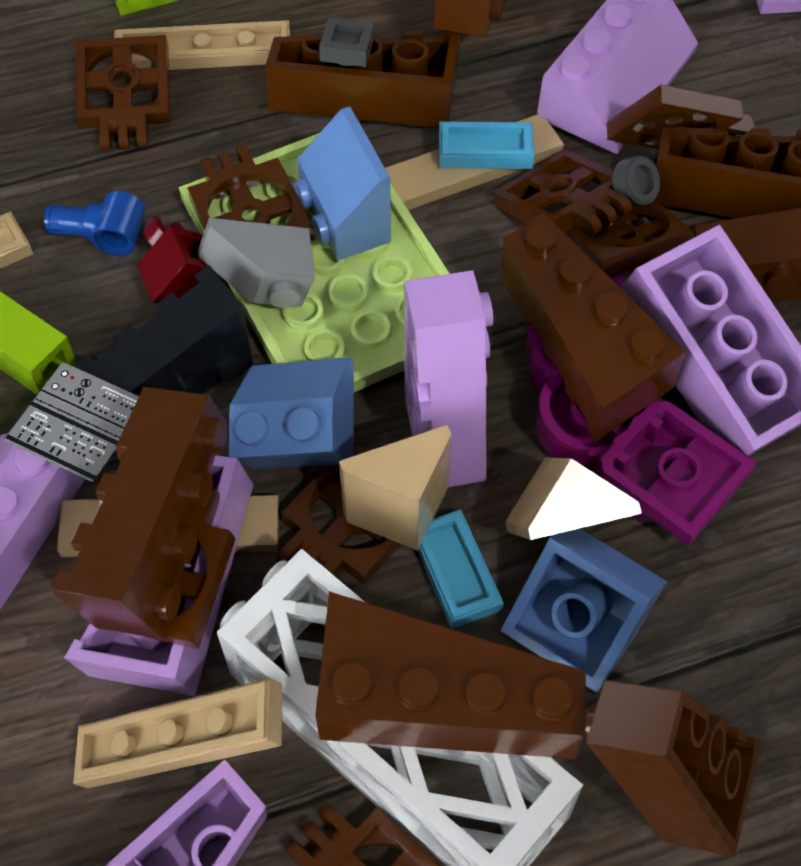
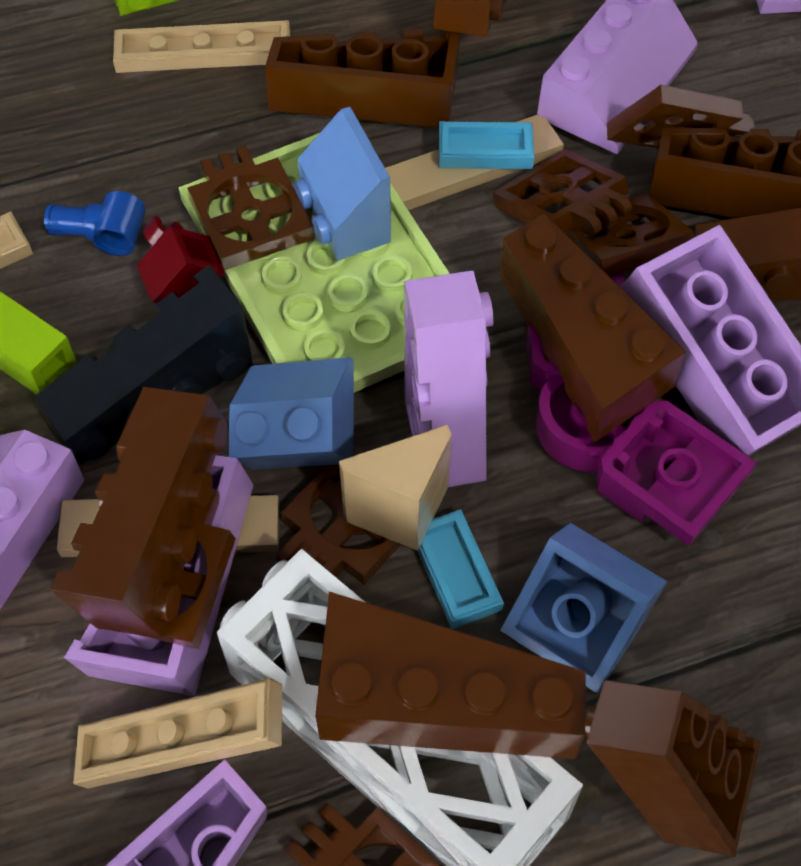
(74, 421): light grey sticker -> none
(123, 117): reddish brown piece -> none
(260, 260): light grey slope -> none
(346, 42): dark grey plate -> none
(565, 499): slope -> none
(637, 180): dark grey tile -> none

